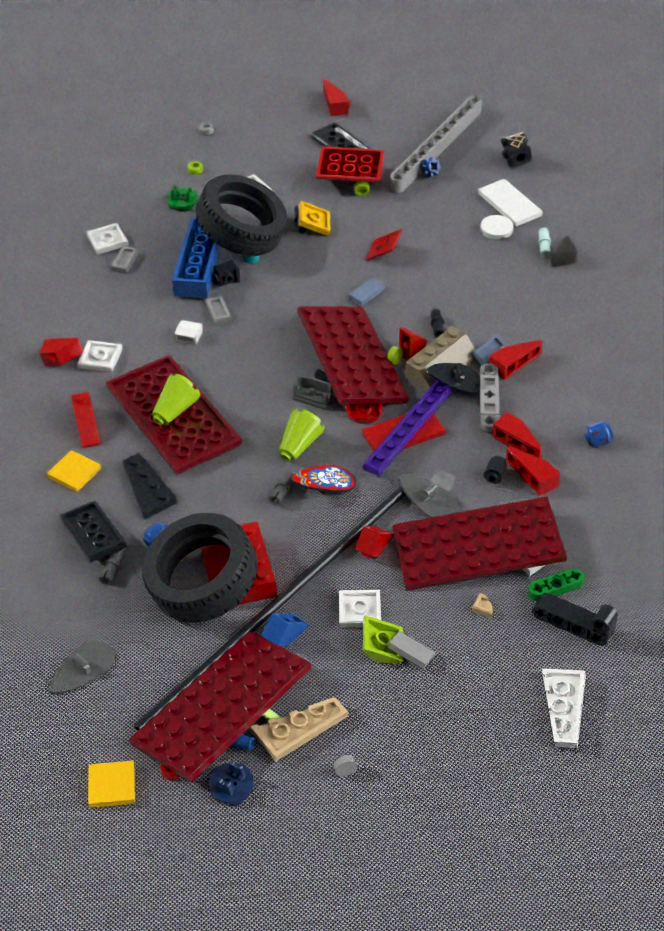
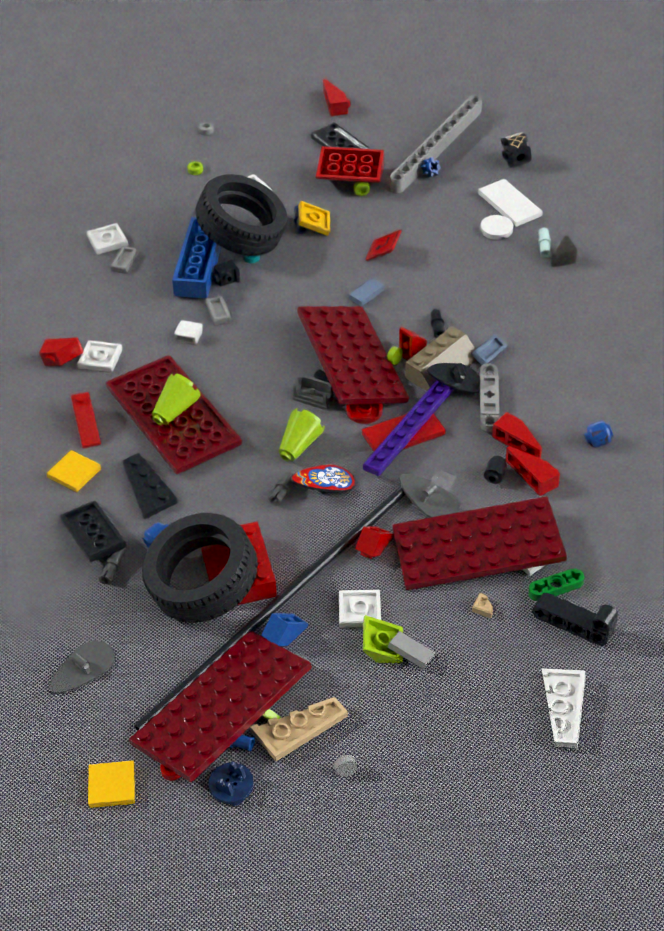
(182, 198): green plate -> none
(515, 357): red slope -> none

